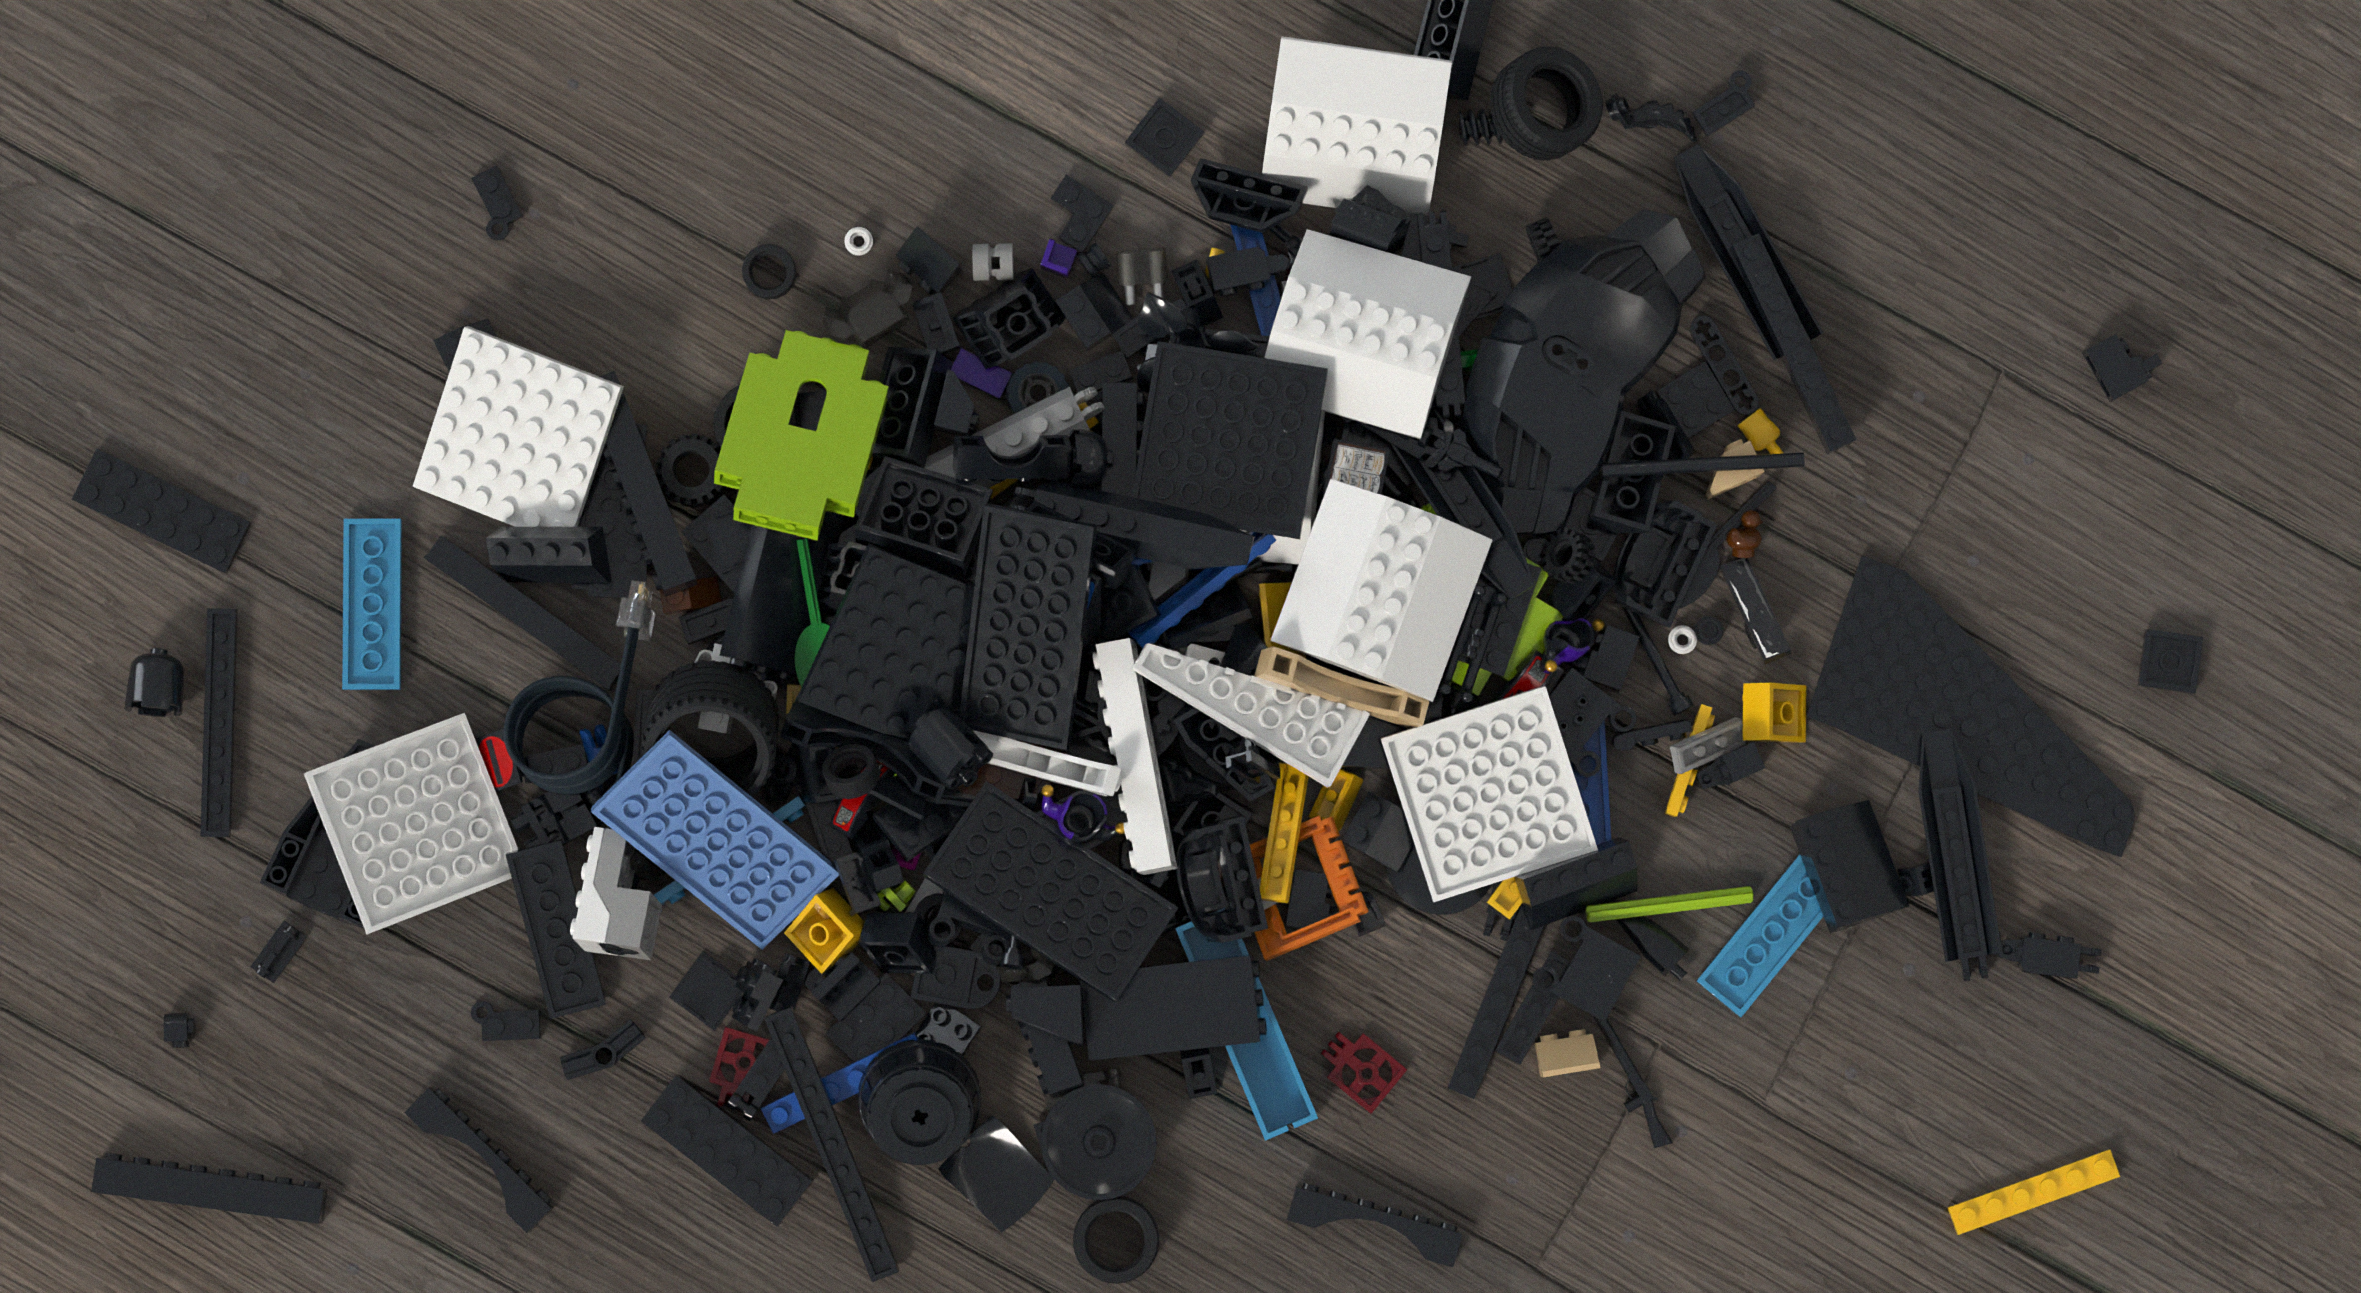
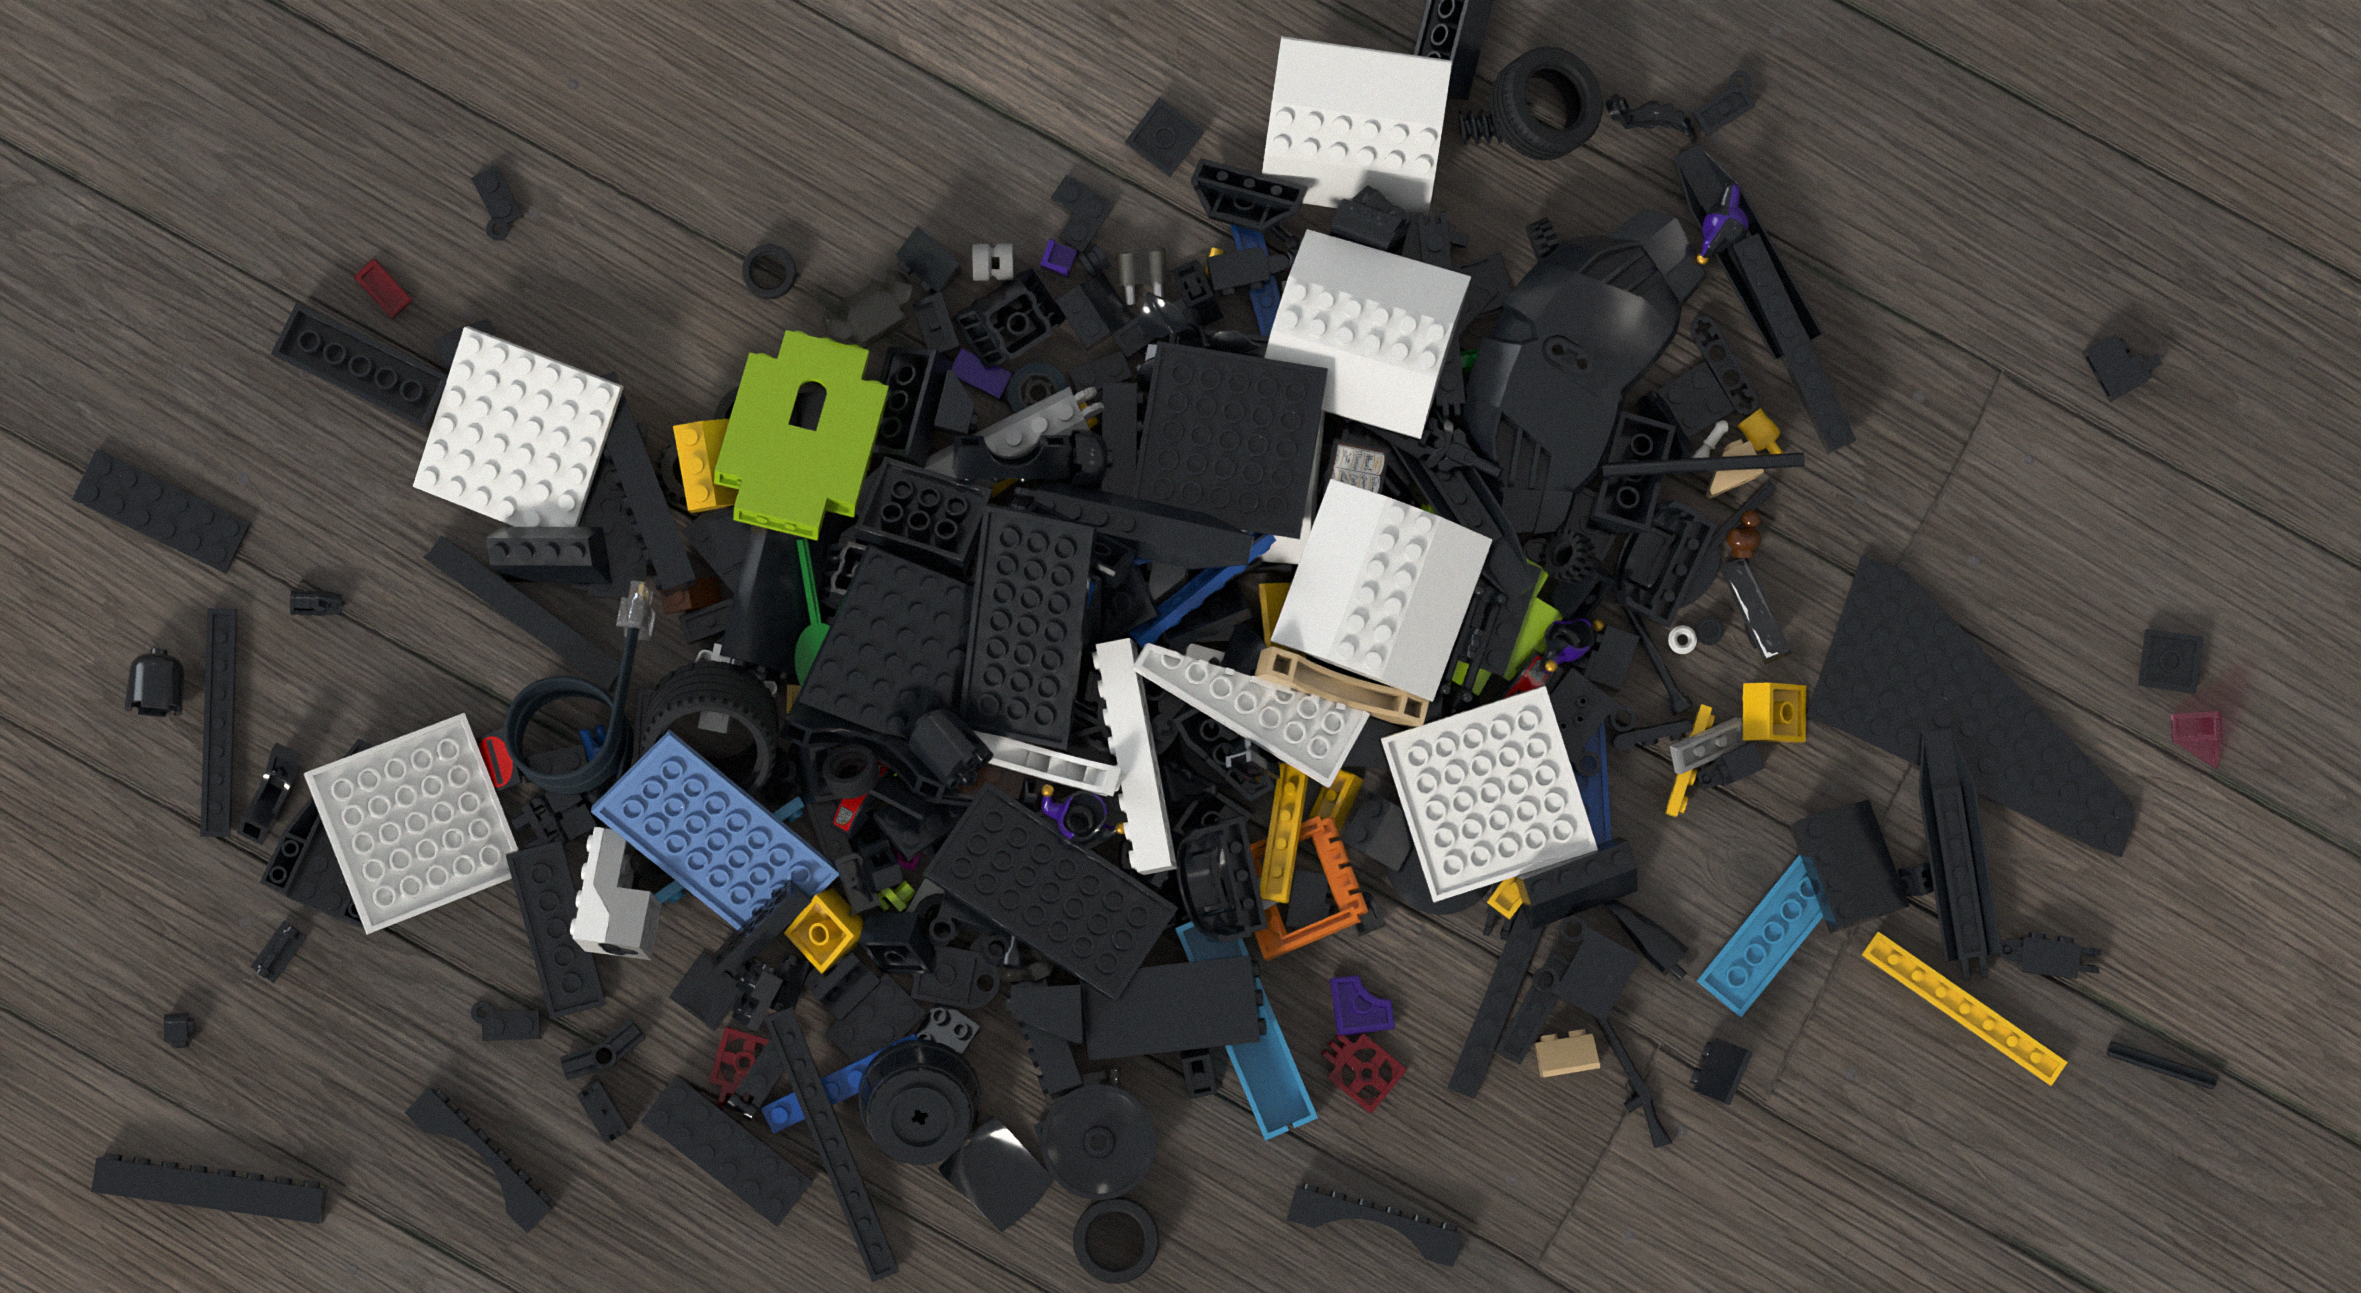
(271, 794): none -> black arch
(315, 603): none -> black hinge
(361, 366): none -> black brick
(372, 604): dark azure plate -> none
(383, 288): none -> dark red tile
(603, 1112): none -> black hinge
(698, 454): none -> yellow slope
(760, 929): none -> black fence
(858, 232): white plate -> none
(1357, 1009): none -> dark purple tile
(1669, 904): lime axle -> none
(1711, 441): none -> white piece
(1720, 1070): none -> black slope
(1723, 224): none -> piece
(1964, 1008): none -> yellow plate
(2033, 1192): yellow plate -> none
(2162, 1065): none -> black axle
(2199, 734): none -> clear pink slope

